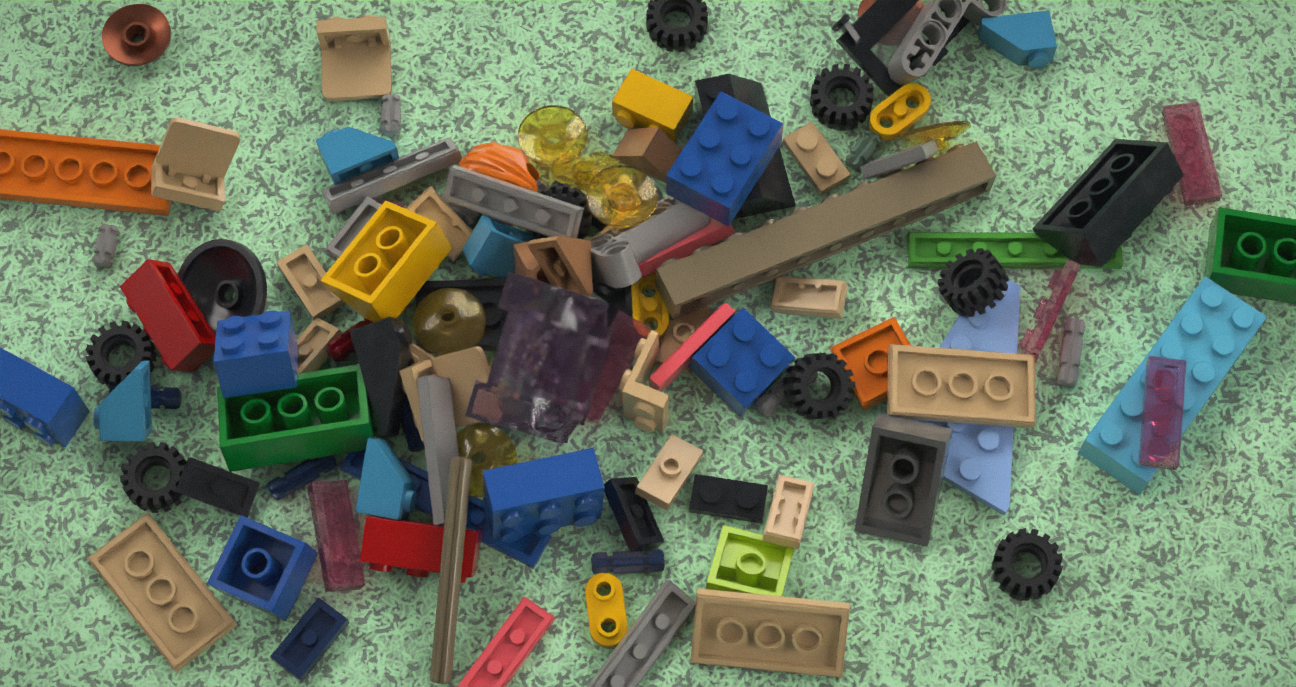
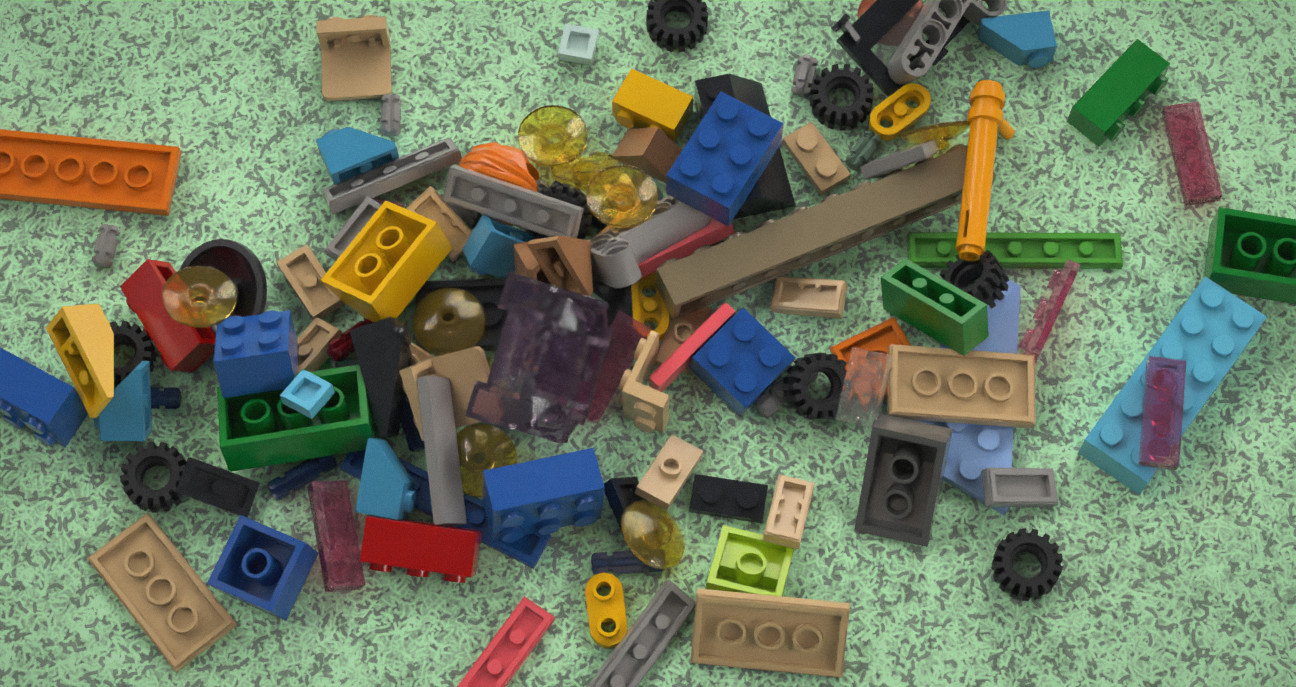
(87, 351): none -> yellow slope
(133, 22): copper dish -> none
(193, 163): tan bracket -> none
(199, 285): none -> clear yellow dish
(307, 393): none -> medium azure plate
(309, 639): dark blue plate -> none
(450, 570): dark tan axle -> none
(578, 44): none -> light aqua plate
(652, 535): none -> clear yellow dish
(804, 76): none -> light grey piece
(864, 387): none -> clear brick
(935, 306): none -> green brick
(985, 123): none -> light orange cylinder
(1019, 487): none -> light grey tile
(1071, 352): light grey axle -> none
(1110, 200): black slope -> none
(1119, 93): none -> green brick

